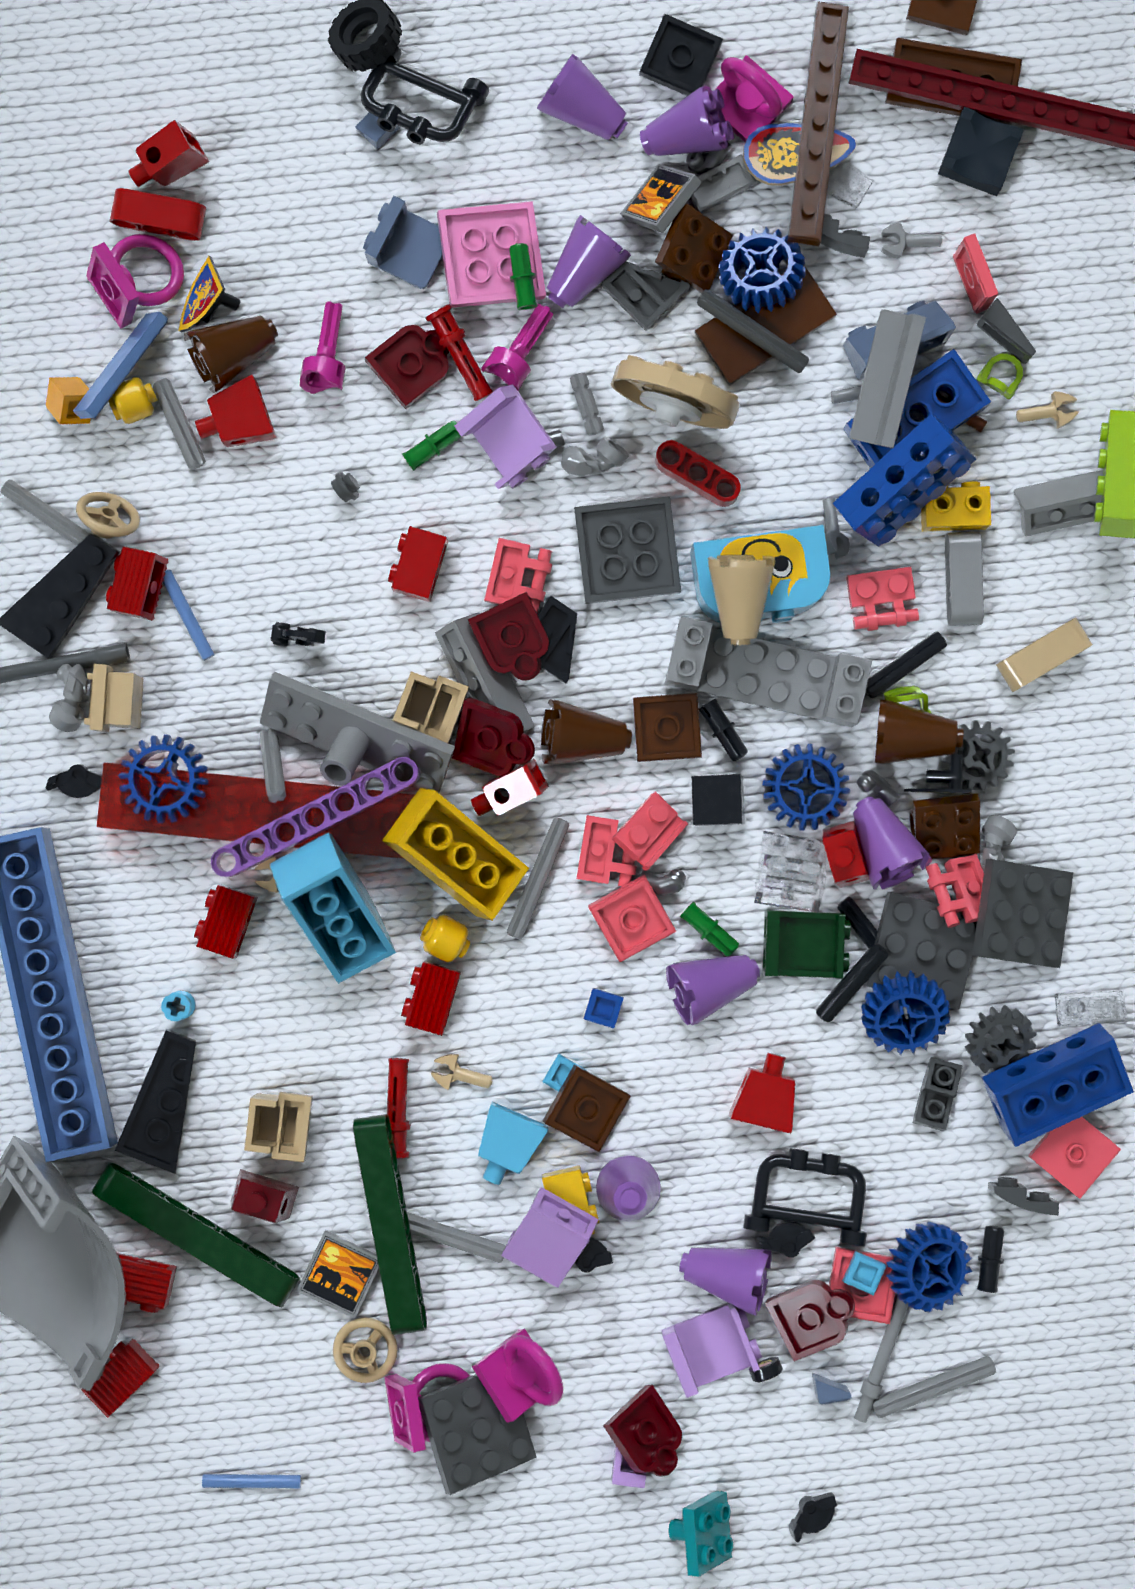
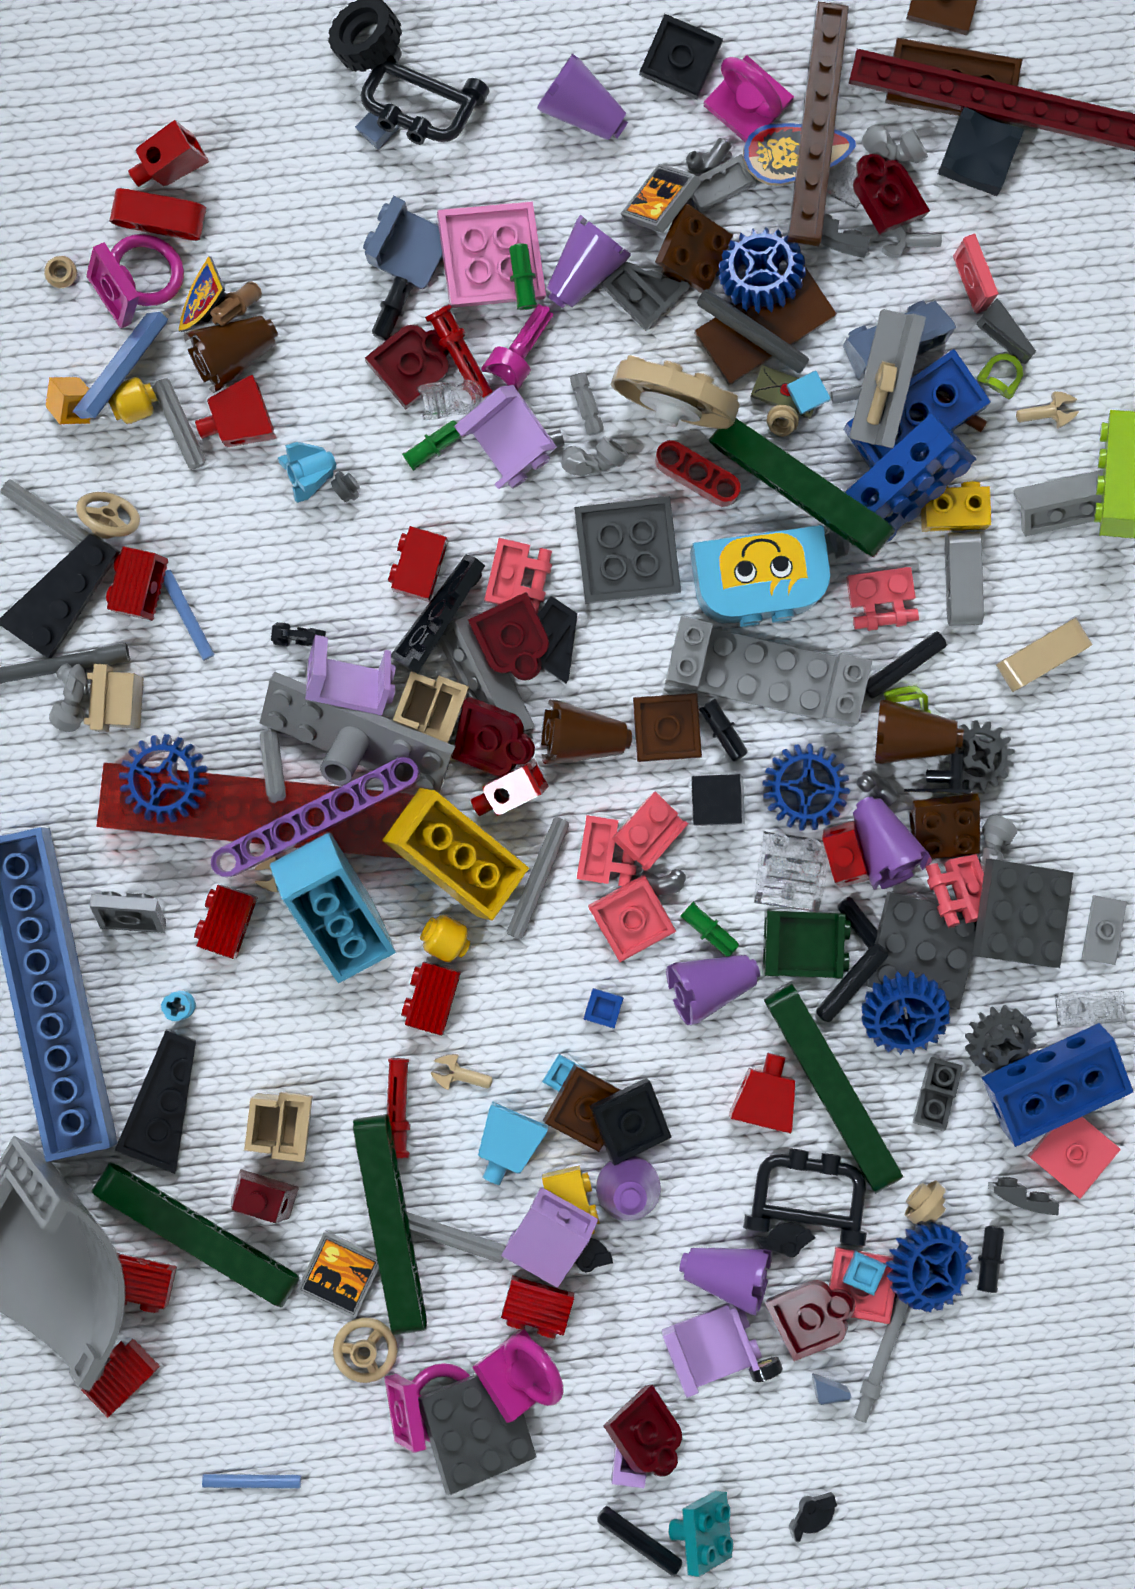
(54, 265): none -> tan plate
(75, 782): black piece -> none
(128, 912): none -> dark grey hinge
(236, 303): none -> medium nougat axle
(307, 468): none -> medium azure brick
(324, 370): dark pink piece -> none
(348, 683): none -> lavender panel
(392, 308): none -> black axle
(435, 618): none -> black wing
(443, 398): none -> clear piece
(537, 1307): none -> red brick
(630, 1121): none -> black plate
(639, 1541): none -> black axle
(689, 126): medium lavender cone -> none
(740, 593): tan cone -> none
(772, 389): none -> olive tile
(782, 427): none -> tan plate
(803, 487): none -> dark green beam
(808, 392): none -> medium azure tile
(833, 1088): none -> dark green beam
(879, 142): none -> light grey arm
(885, 383): none -> tan bar
(887, 193): none -> dark red plate
(925, 1203): none -> tan plate
(934, 1386): light grey axle -> none
(1104, 930): none -> light grey plate

